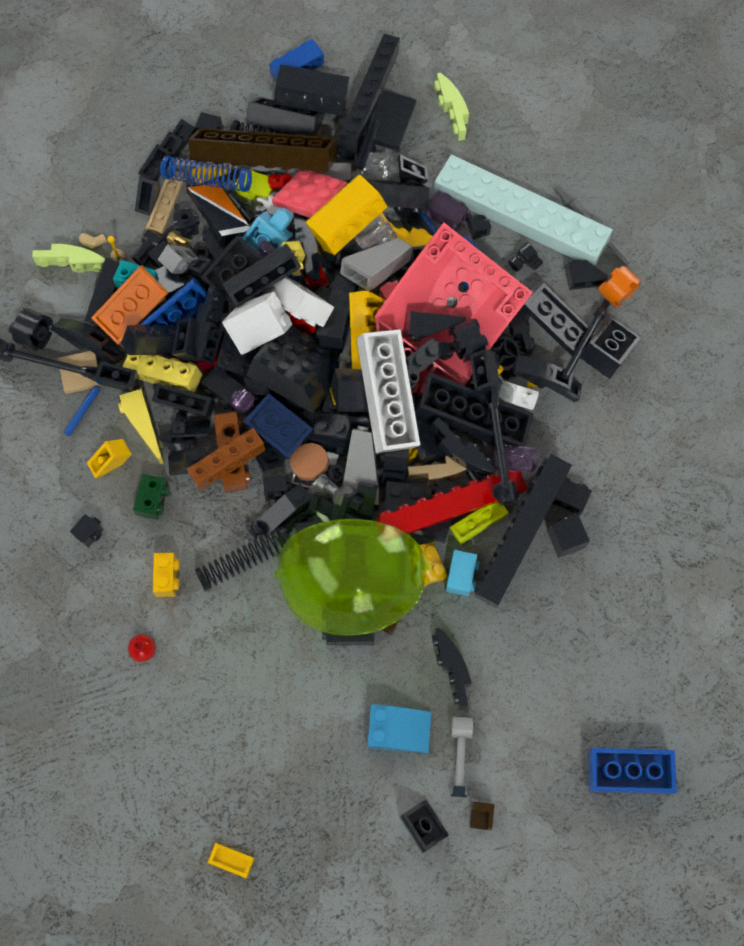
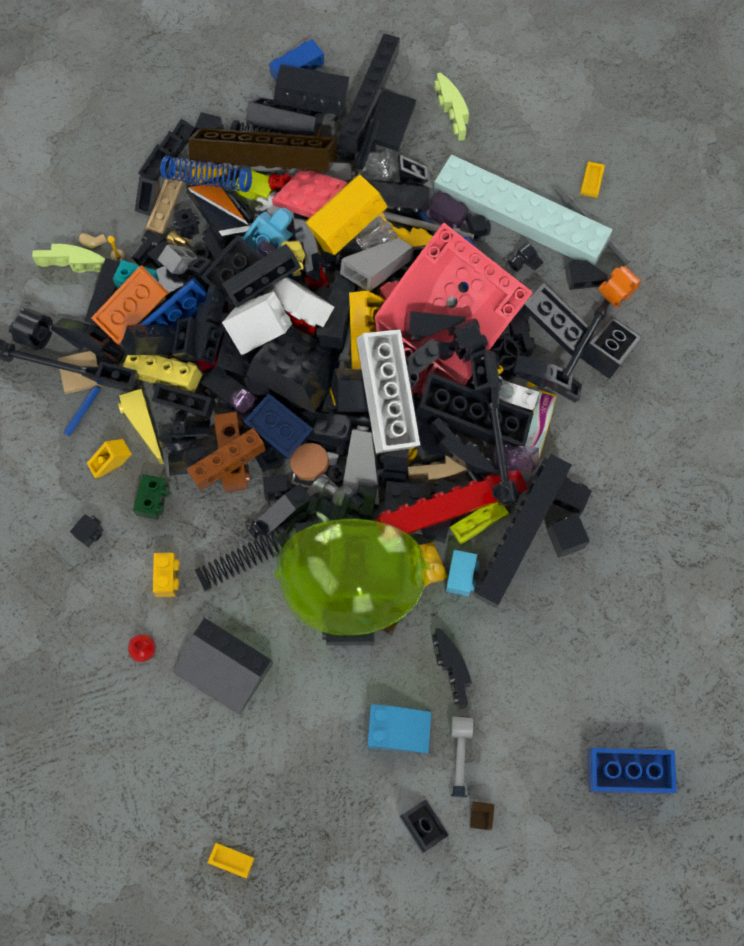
(222, 666): none -> black slope
(422, 224): none -> light grey bar
(541, 420): none -> slope
(592, 179): none -> yellow tile

